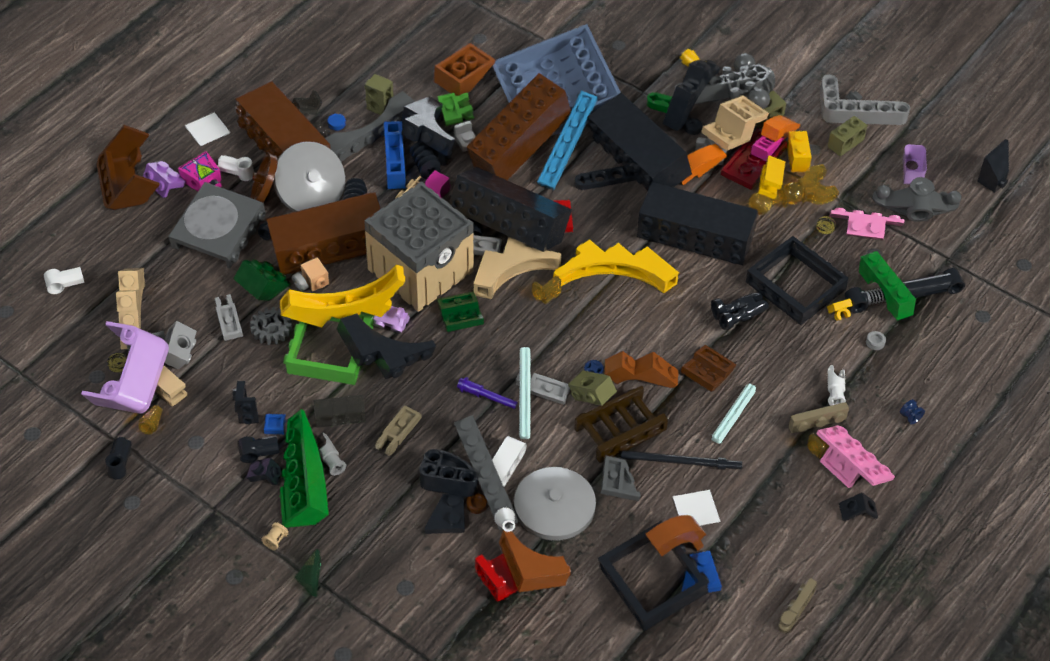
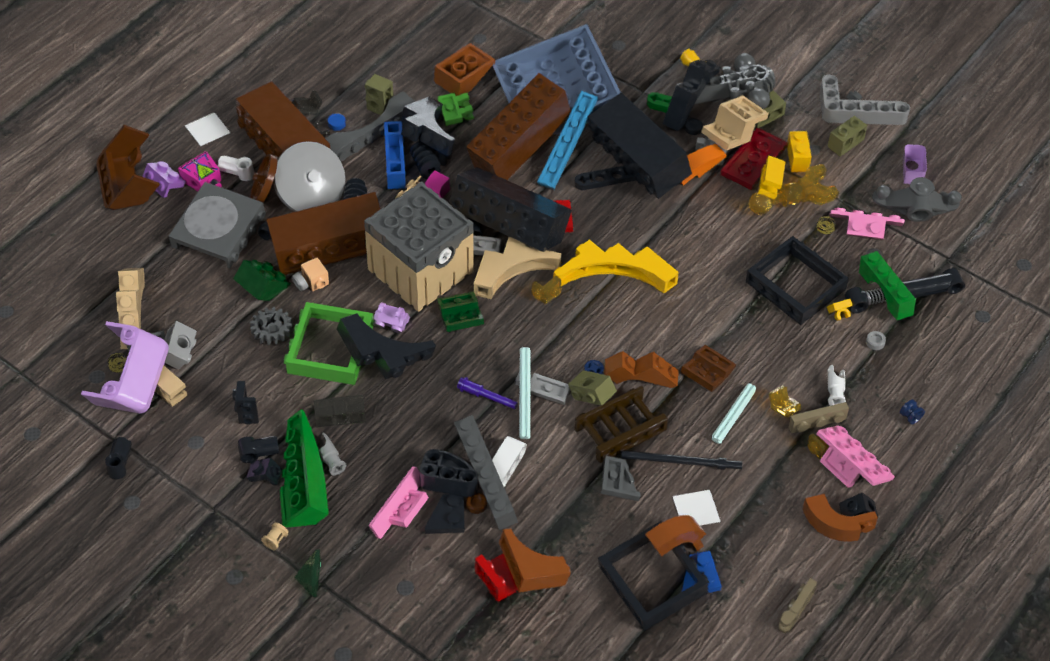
(57, 280): white piece -> none
(150, 421): clear yellow cone -> none
(228, 319): light grey hinge -> none
(275, 424): blue tile -> none
(319, 308): yellow arch -> none
(398, 429): dark tan hinge -> none
(401, 505): none -> bright pink bracket
(463, 134): white bracket -> none
(505, 519): white cone -> none
(554, 503): light grey dish -> none
(697, 223): black brick -> none
(745, 306): black piece -> none
(770, 147): dark pink slope -> none
(778, 127): orange slope -> none
(783, 403): none -> clear yellow bracket
(835, 525): none -> dark orange arch
(995, 168): black slope -> none

